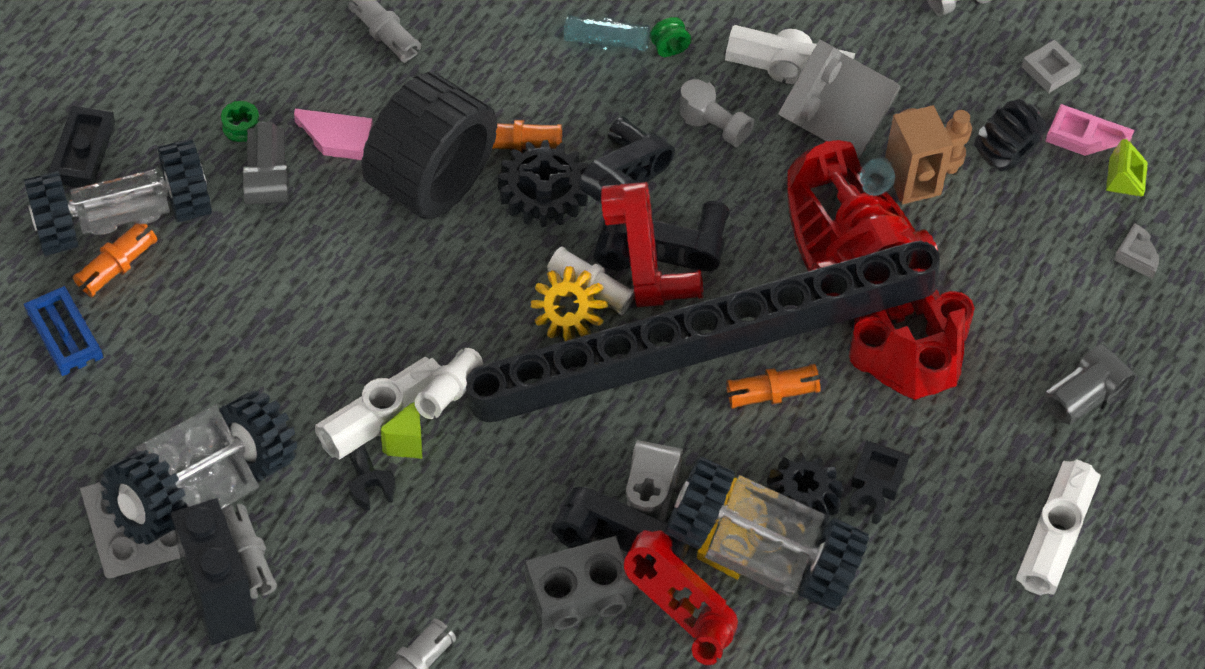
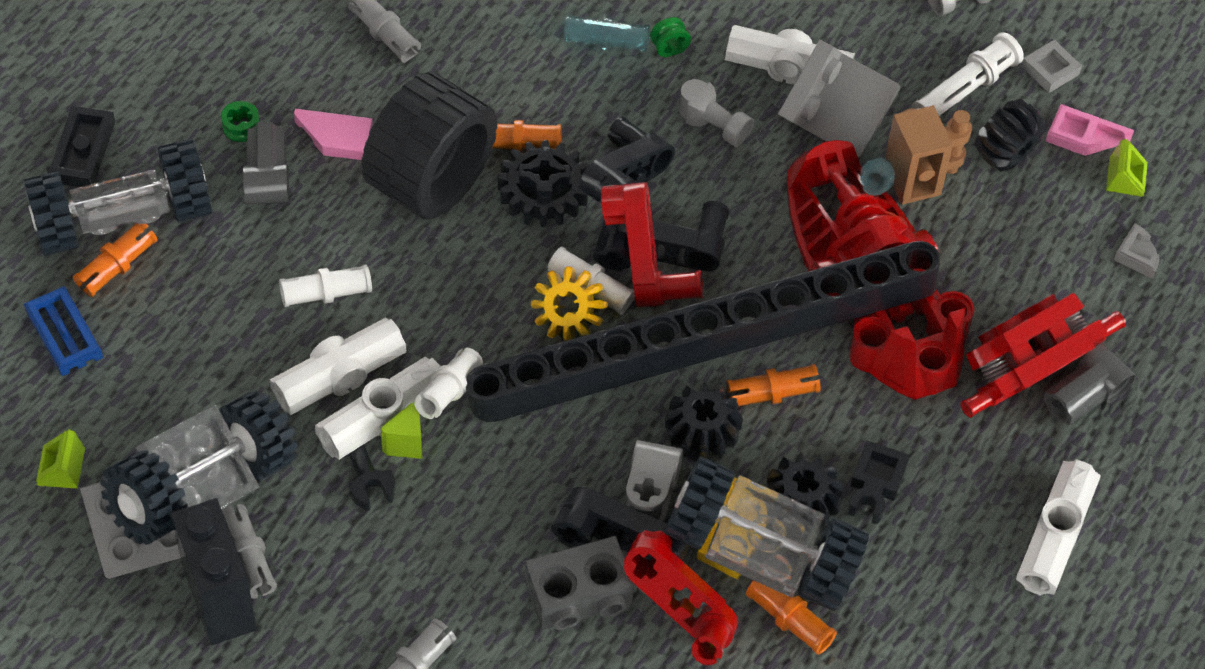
(61, 461): none -> lime slope
(325, 285): none -> white pin
(338, 365): none -> white piece
(686, 423): none -> black gear
(793, 616): none -> orange pin
(980, 69): none -> white pin
(1022, 367): none -> red piece

